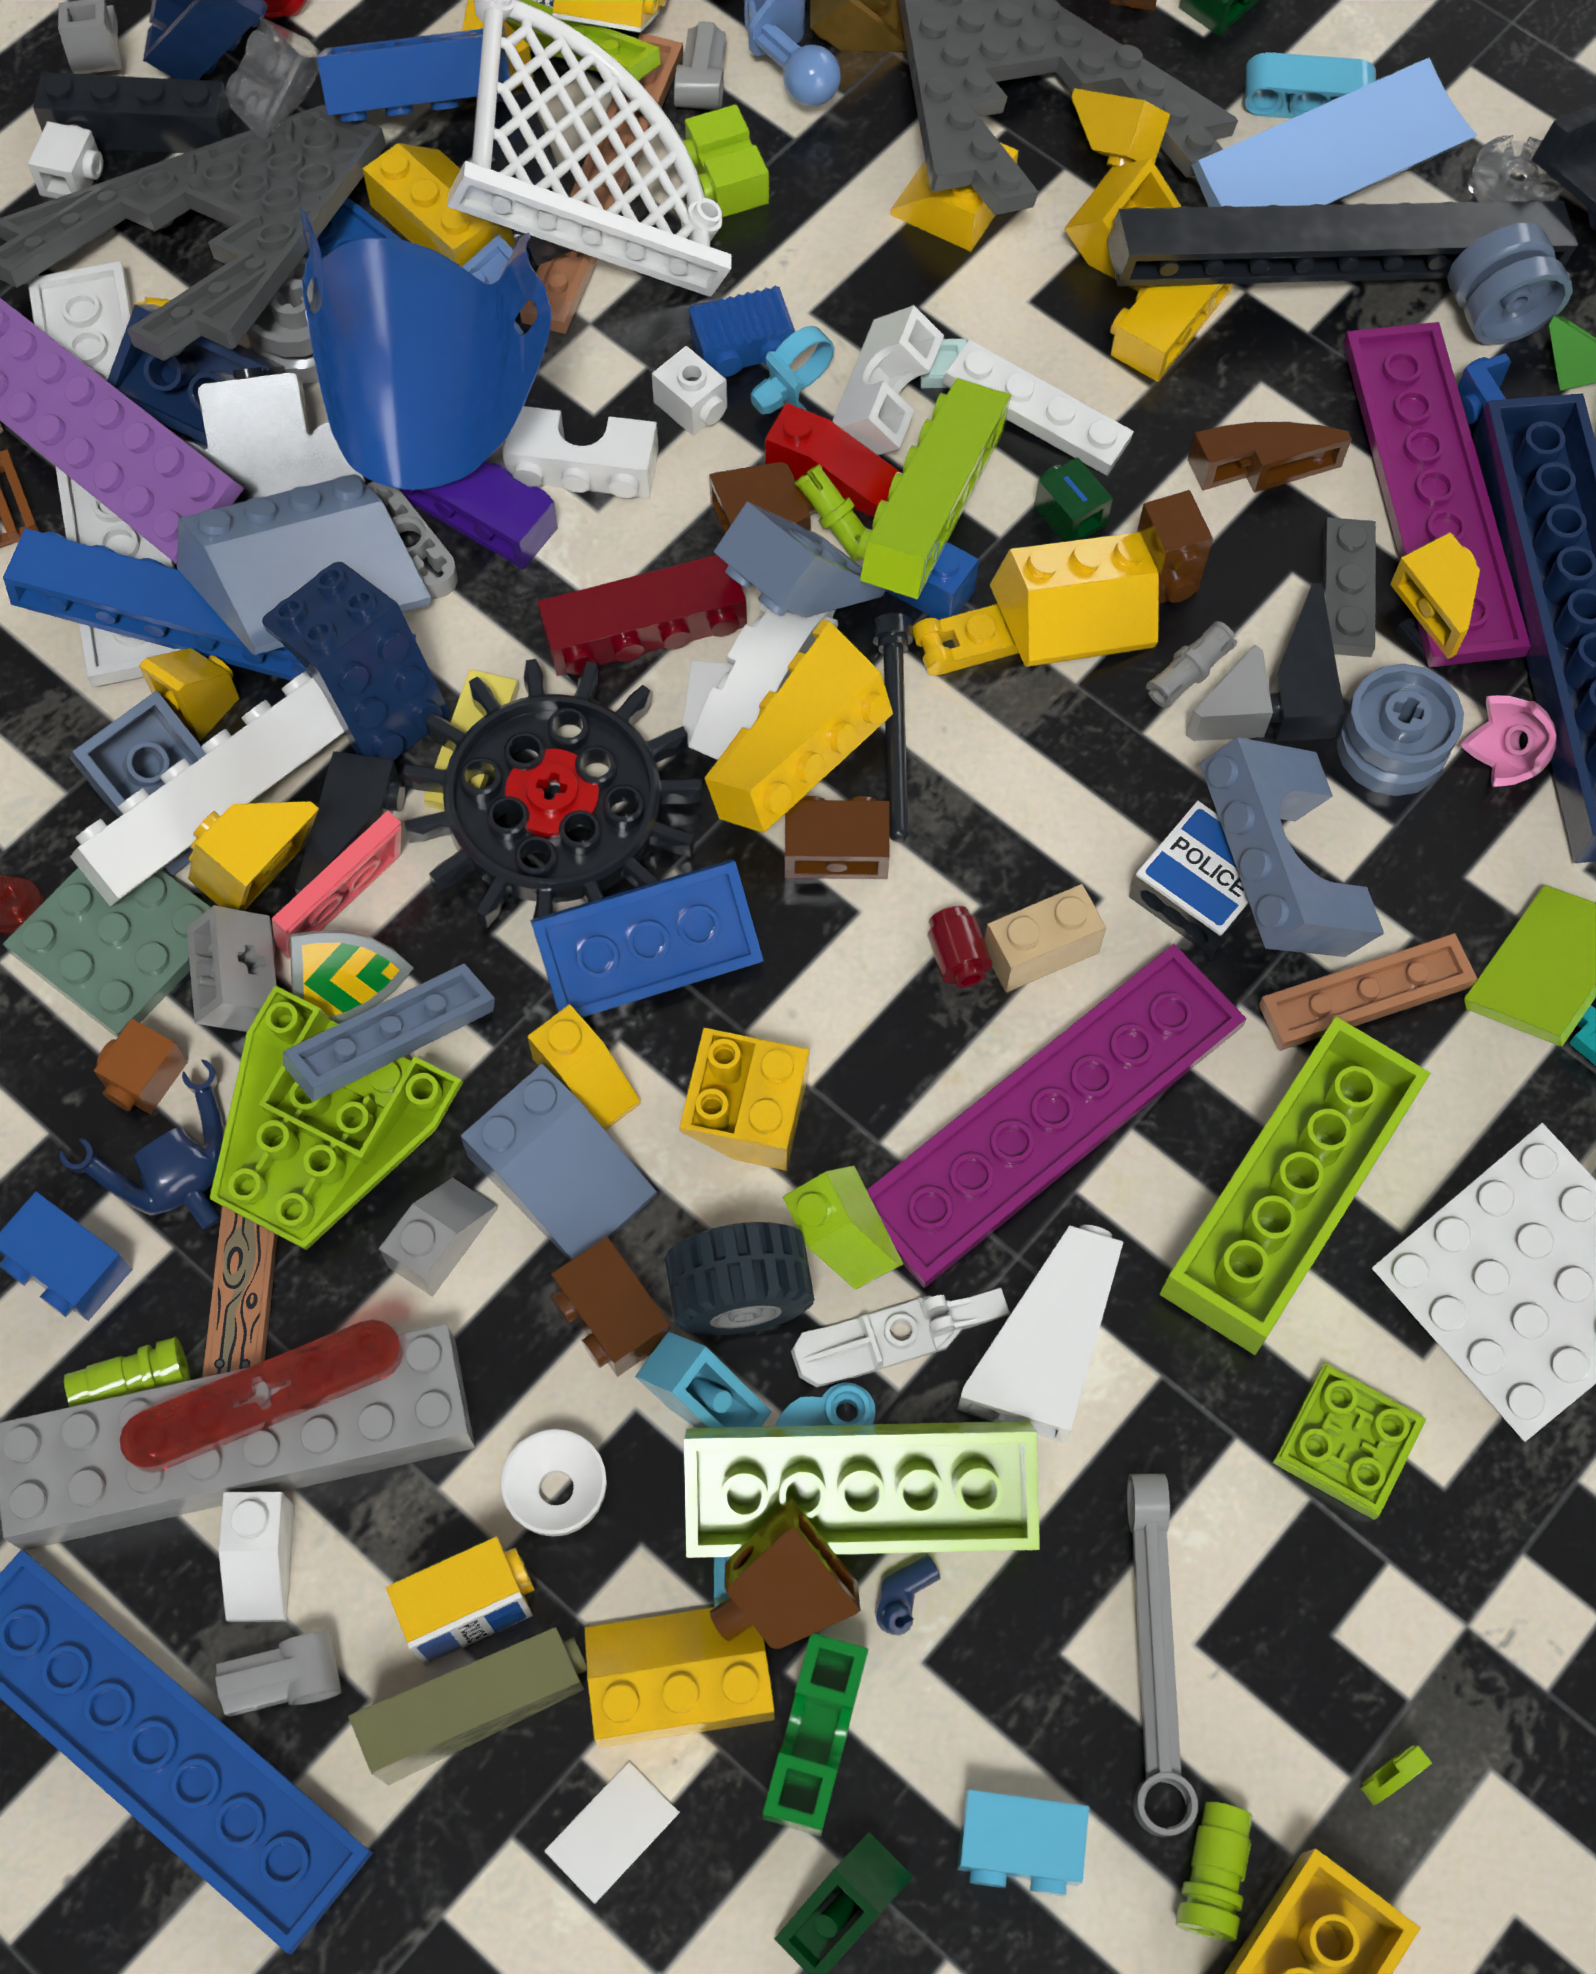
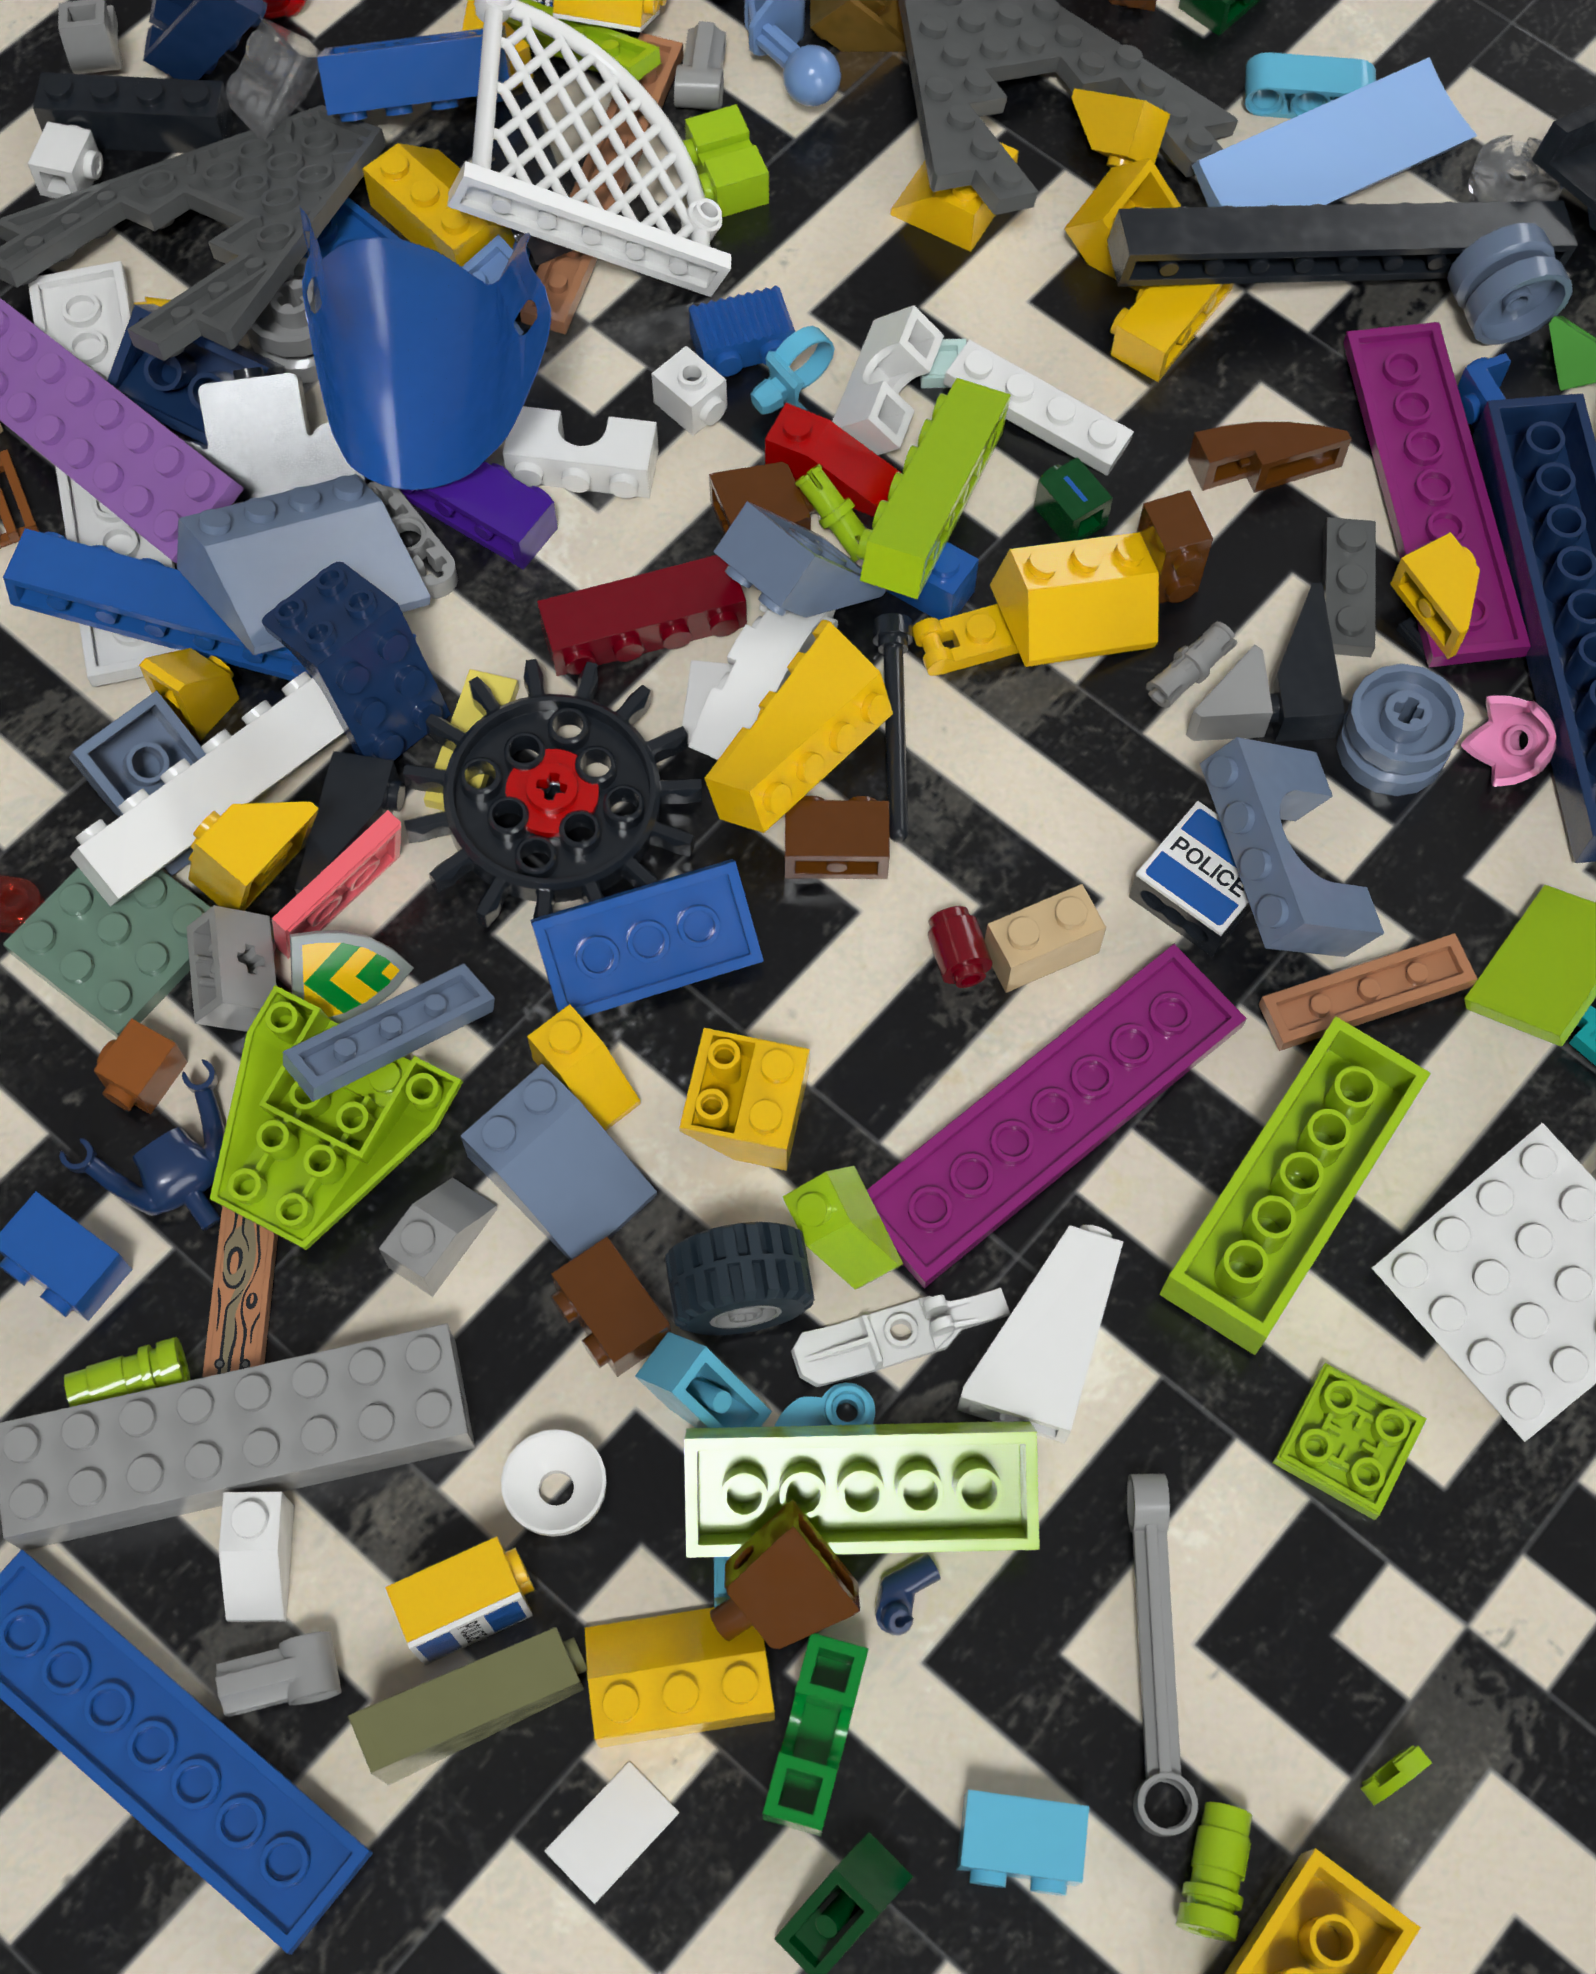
(206, 1415): clear red piece -> none

